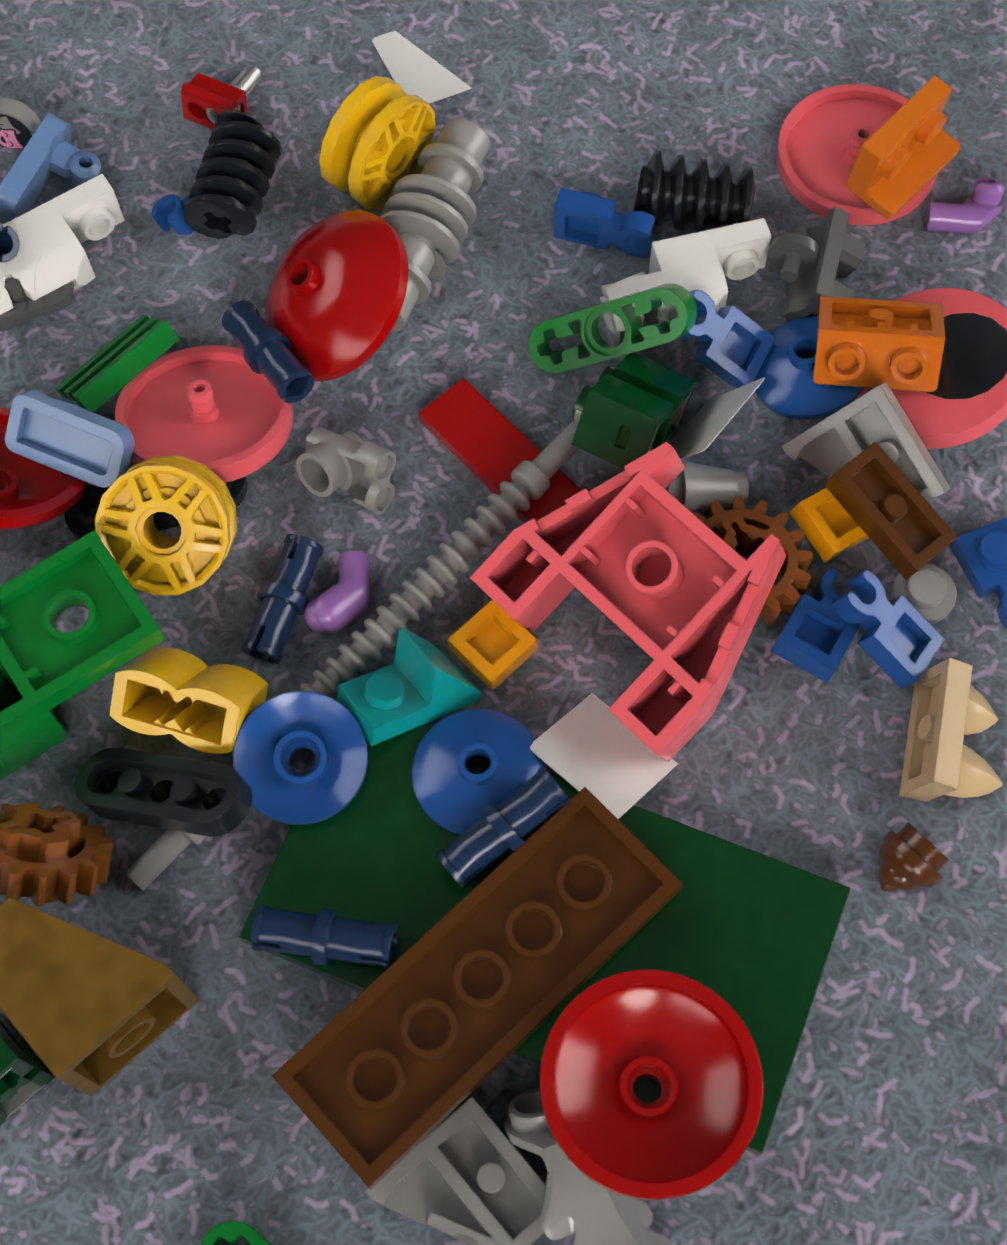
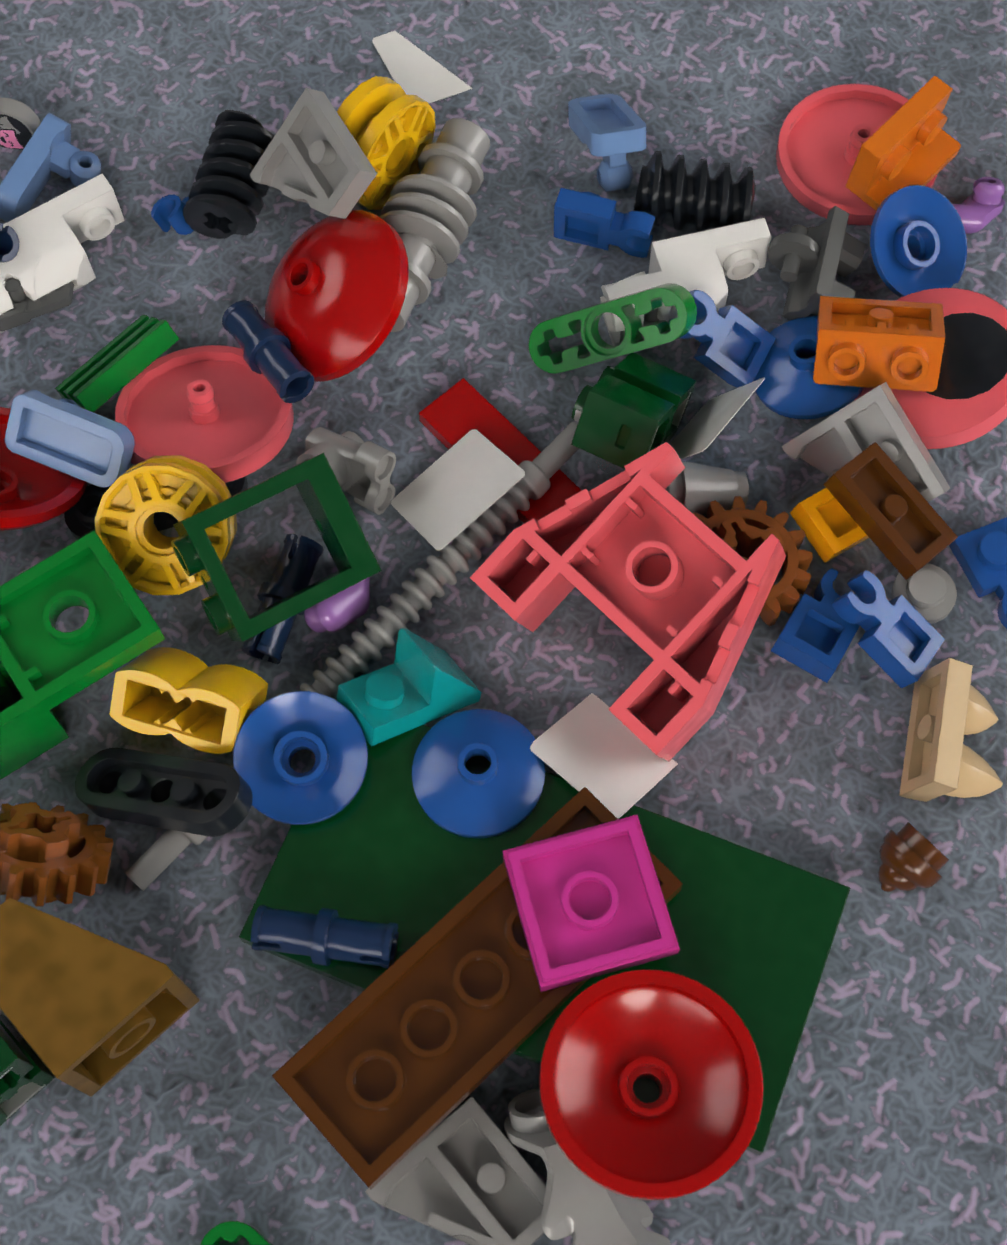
(207, 97): red piece -> none
(316, 158): none -> light grey wing
(333, 520): none -> dark green window
(457, 489): none -> white sticker
(492, 644): light orange plate -> none
(502, 827): dark blue pin -> none
(590, 903): none -> dark pink tile
(610, 132): none -> medium blue piece
(918, 241): none -> blue dish

